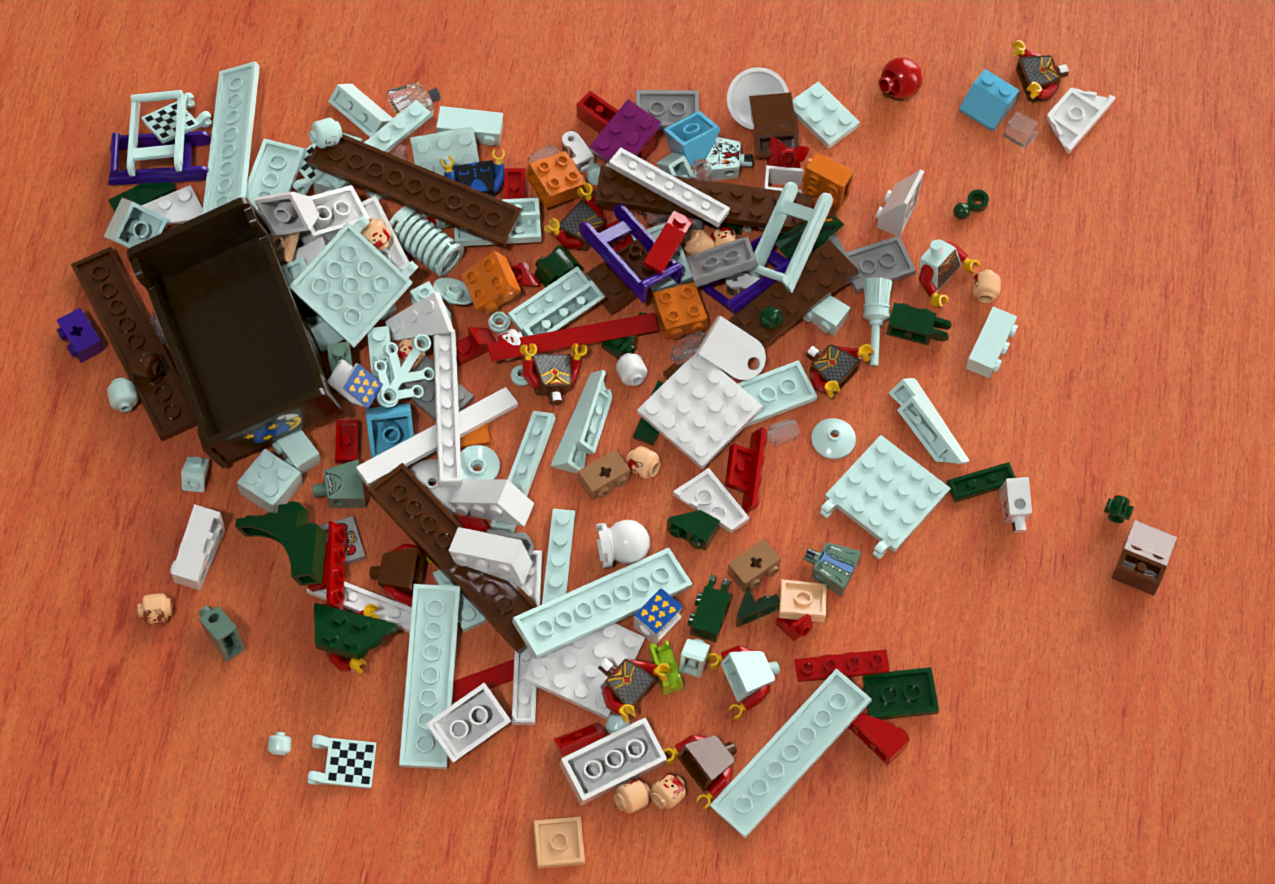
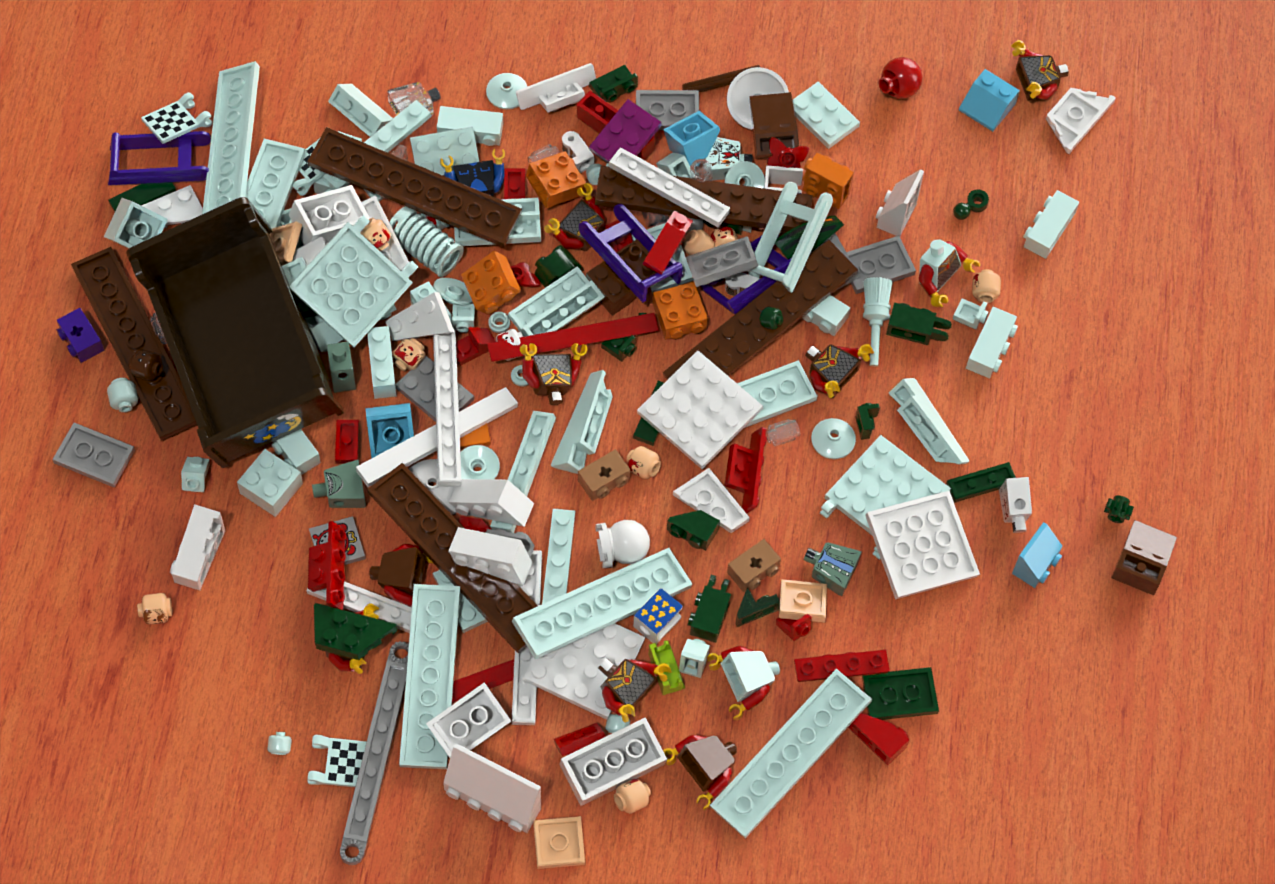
(93, 454): none -> light grey plate
(176, 150): light aqua piece -> none
(217, 627): sand green torso -> none
(287, 212): white slope -> none
(302, 540): dark green arch -> none
(325, 133): light aqua head -> none
(355, 384): piece -> none
(375, 755): none -> light grey plate
(401, 373): light aqua plant -> none
(463, 317): none -> light aqua bracket
(492, 789): none -> white slope
(504, 97): none -> light aqua dish
(558, 90): none -> white bracket
(614, 84): none -> dark green bracket
(631, 369): white head -> none
(668, 791): light nougat head -> none
(688, 348): clear tile -> none
(714, 81): none -> reddish brown axle
(731, 349): white tile -> none
(748, 171): none -> light aqua dish
(864, 419): none -> dark green bracket
(922, 544): none -> white plate
(970, 313): none -> light aqua bracket
(1021, 129): clear brick -> none
(1038, 557): none -> medium azure slope
(1050, 223): none -> light aqua brick

